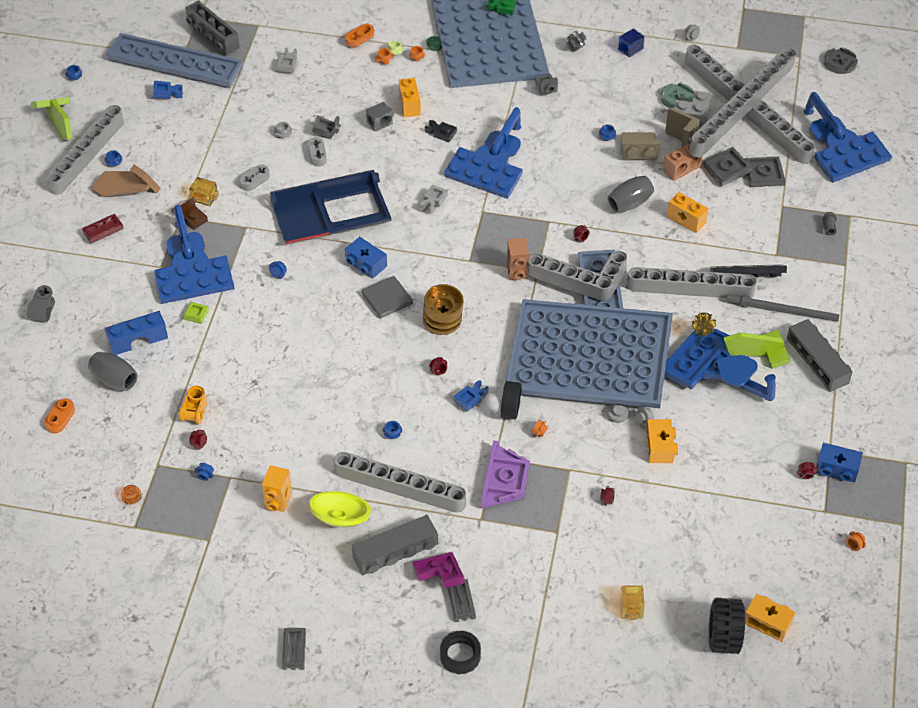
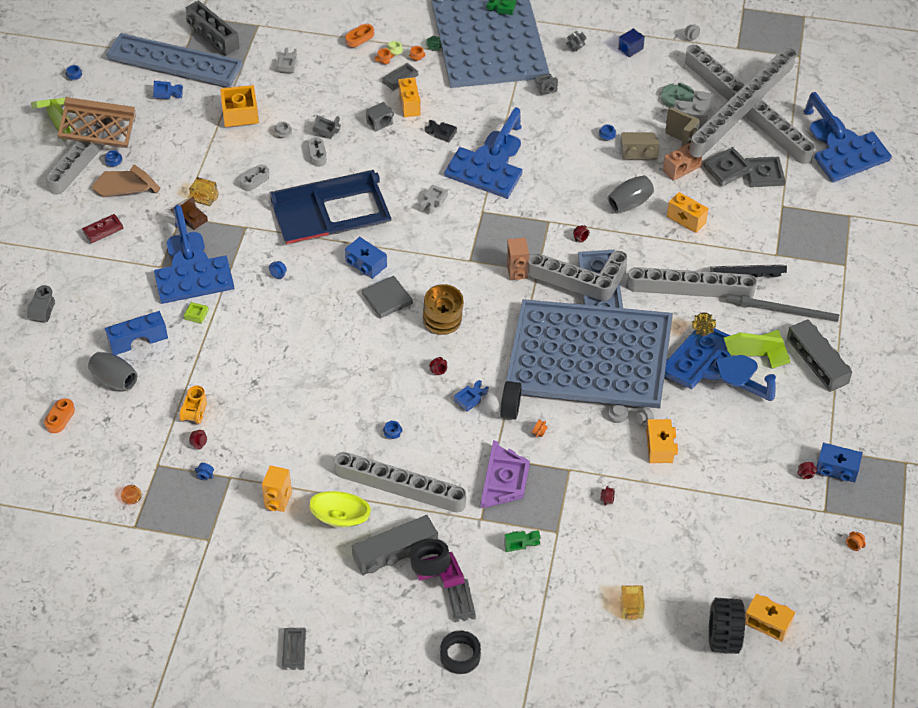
(99, 111): none -> medium nougat fence
(239, 105): none -> light orange brick
(402, 72): none -> dark grey tile
(428, 547): none -> black tyre
(519, 540): none -> green plate
(830, 226): dark grey pin -> none
(840, 60): dark grey tile -> none

